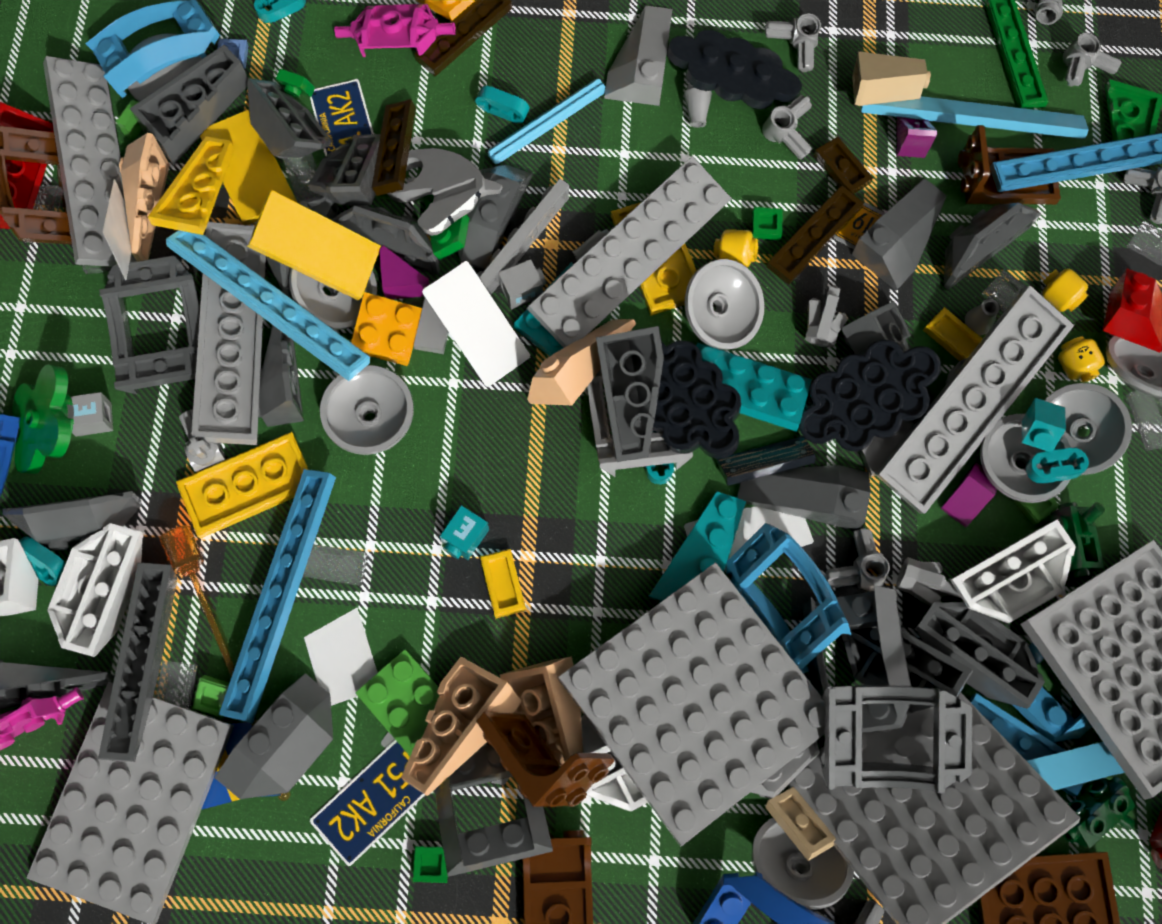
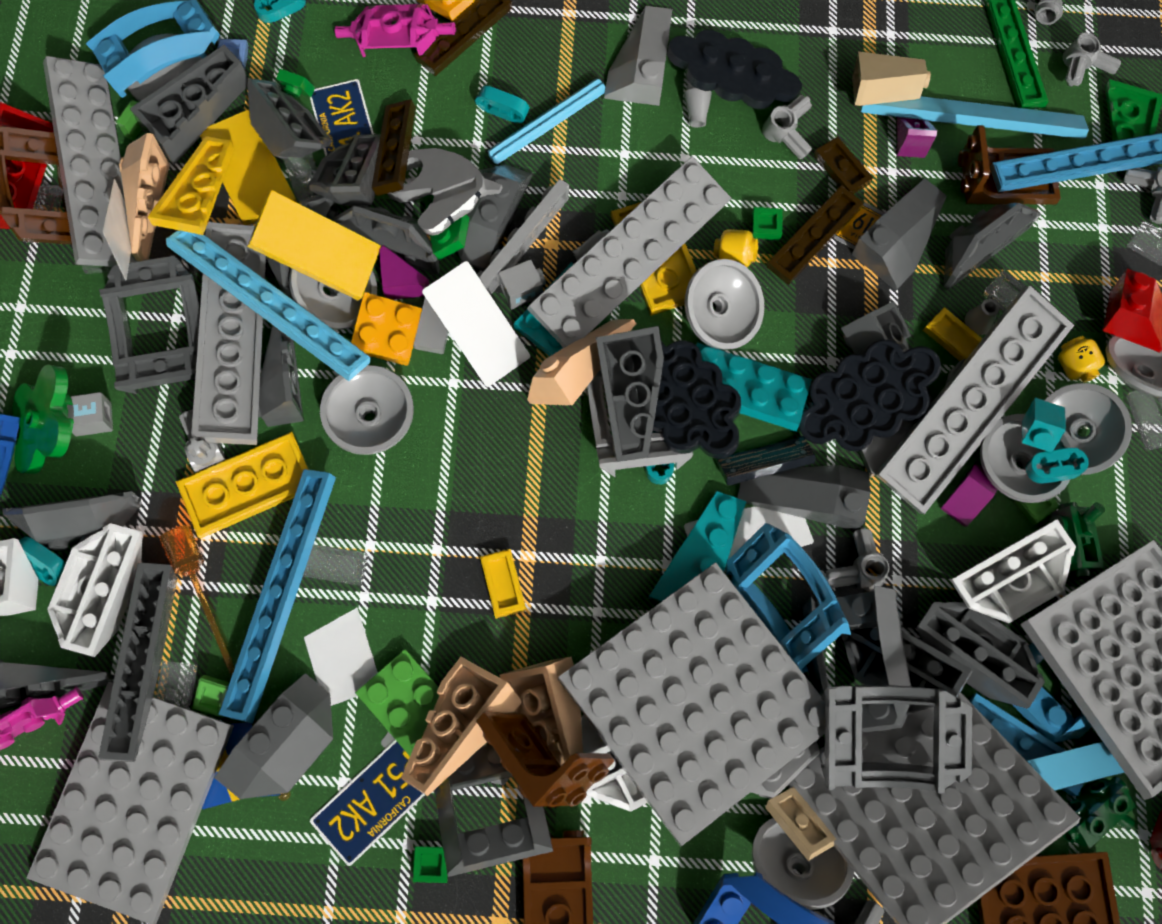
(463, 534): teal brick -> none
(802, 42): light grey axle -> none
(820, 328): light grey rock -> none
(925, 581): light grey rock -> none
(1065, 290): yellow head -> none

